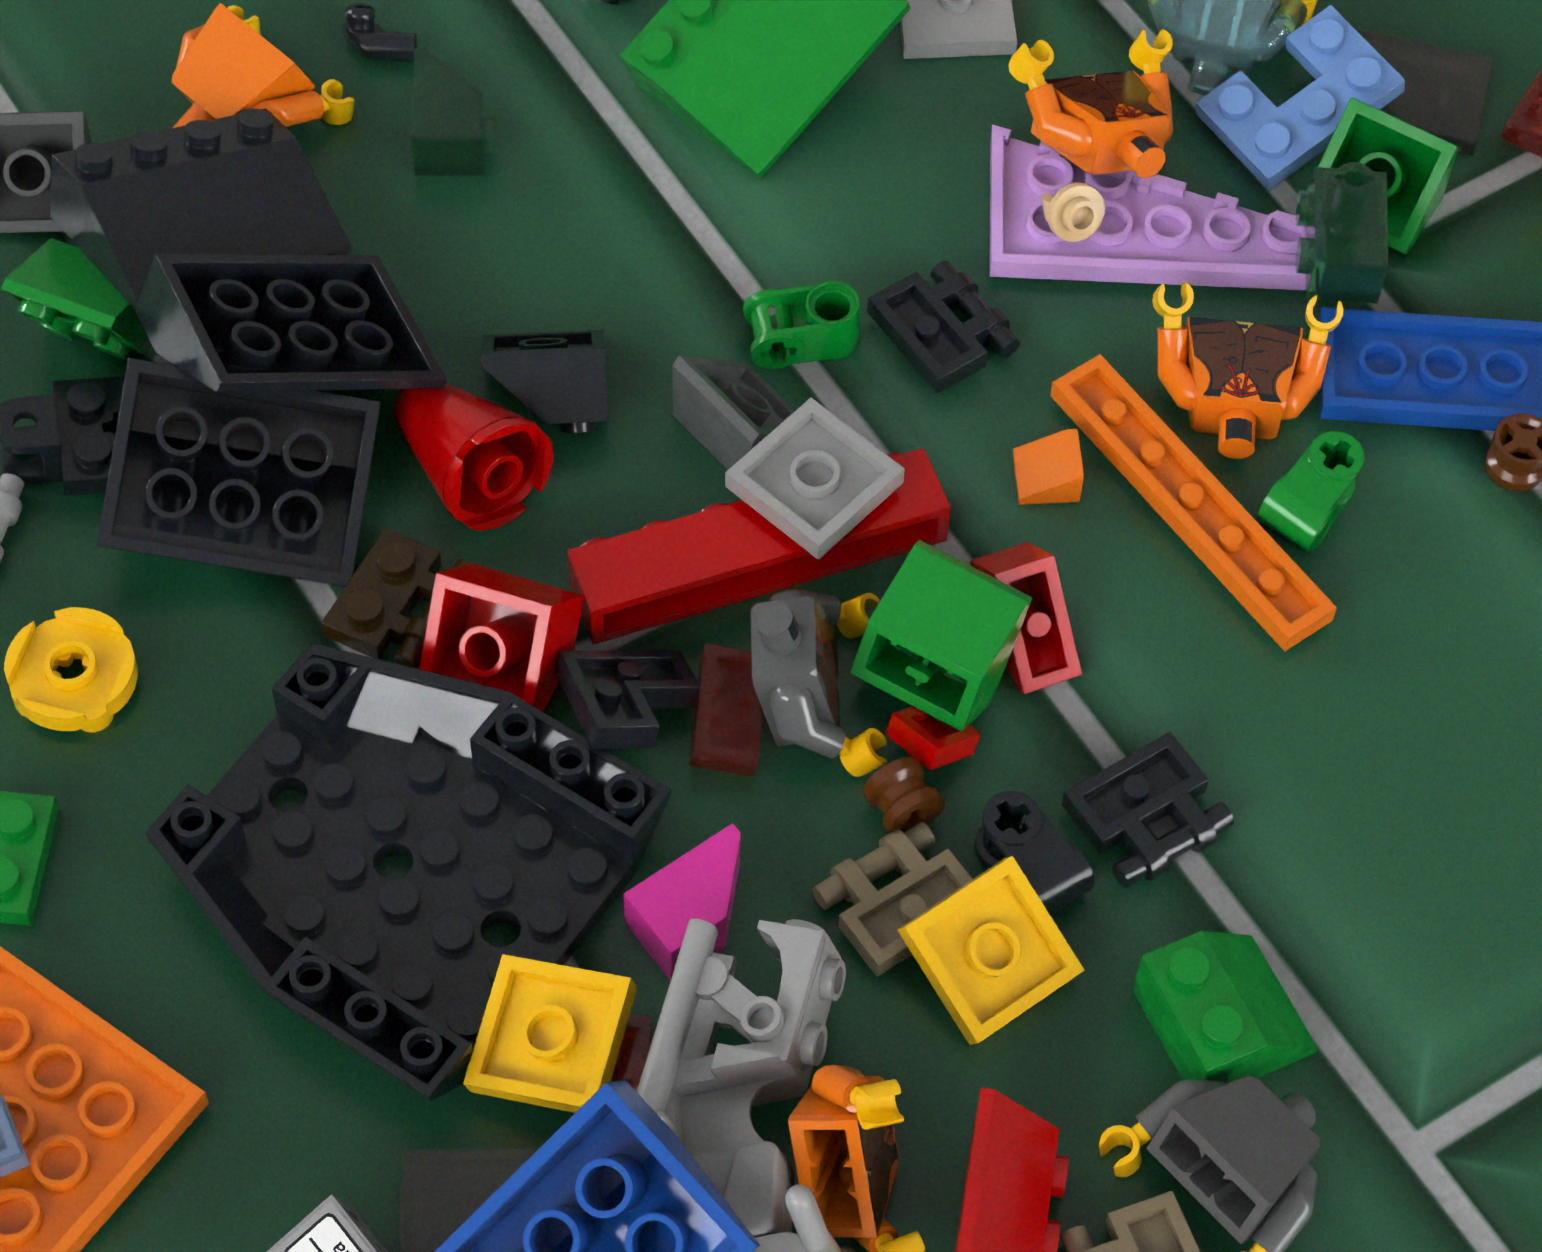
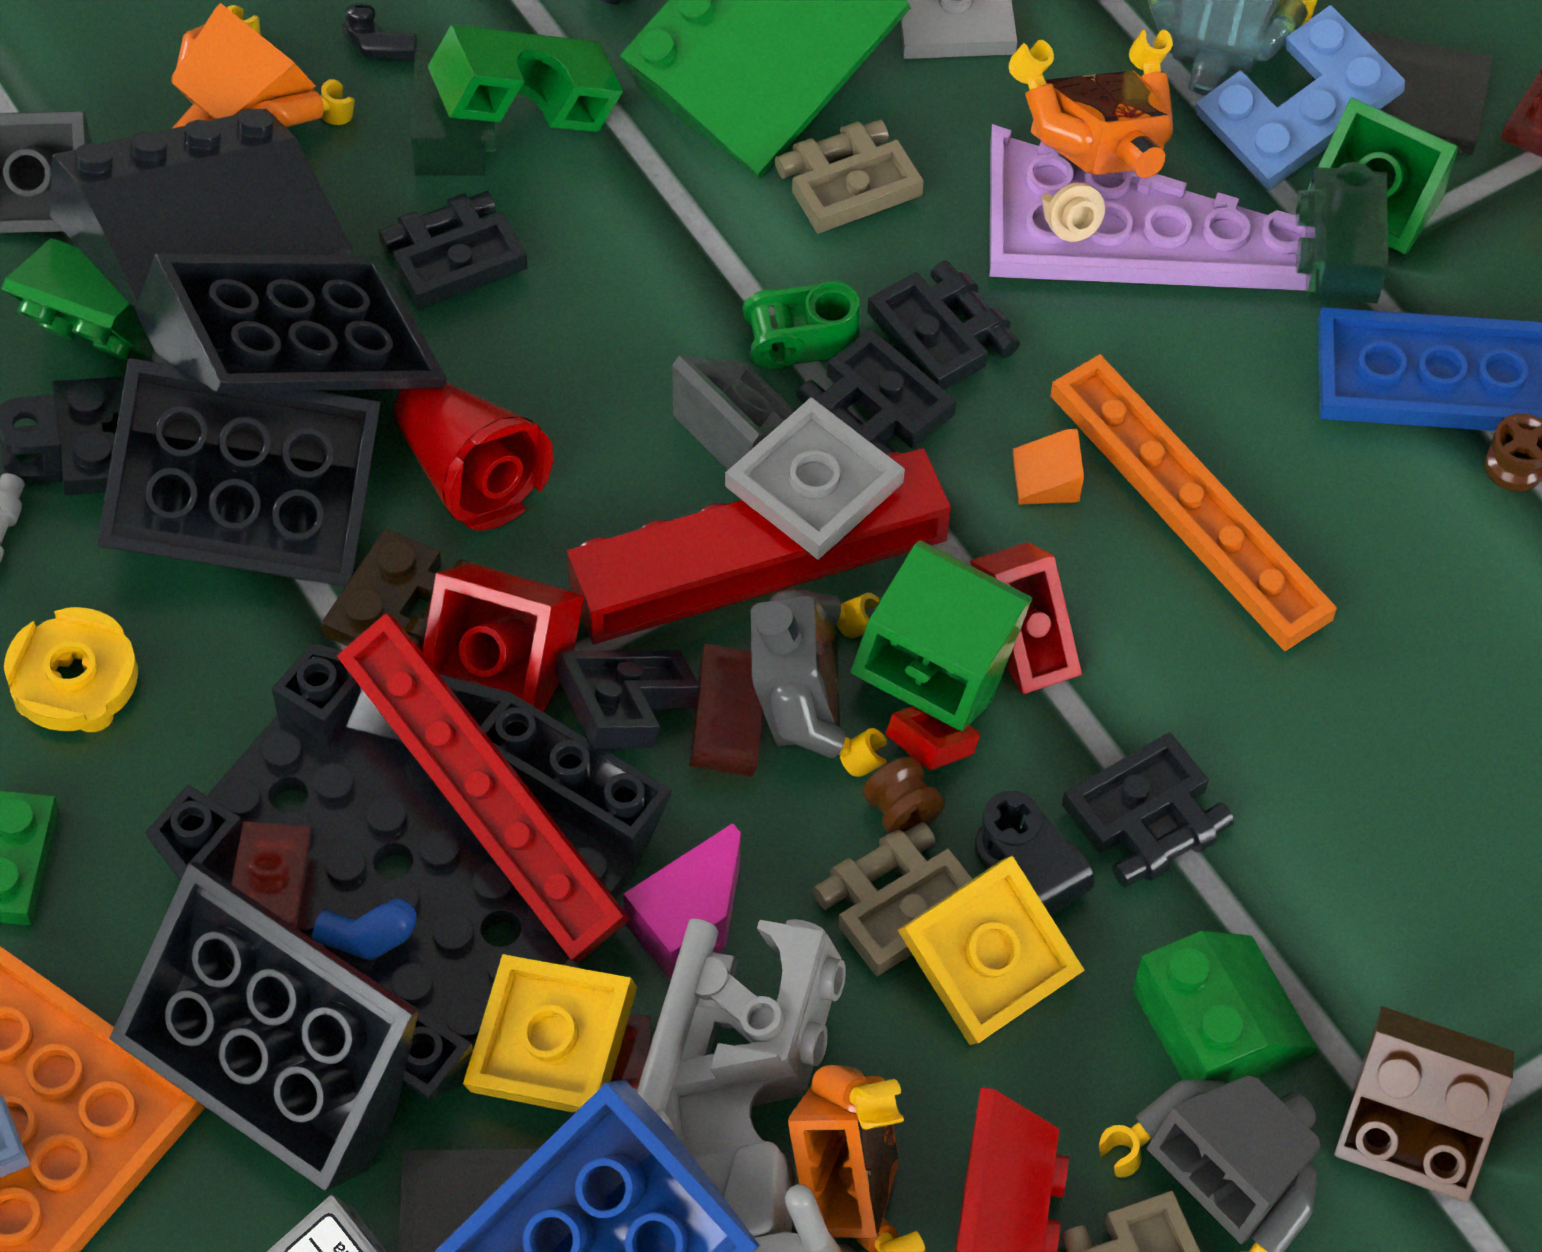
(269, 1030): none -> black slope
(273, 866): none -> clear red plate
(369, 934): none -> blue arm
(458, 259): none -> black plate
(483, 788): none -> red plate
(486, 68): none -> green arch
(553, 374): black slope -> none
(854, 186): none -> dark tan plate
(888, 387): none -> black plate
(1239, 374): torso -> none
(1314, 490): green piece -> none
(1425, 1104): none -> slope

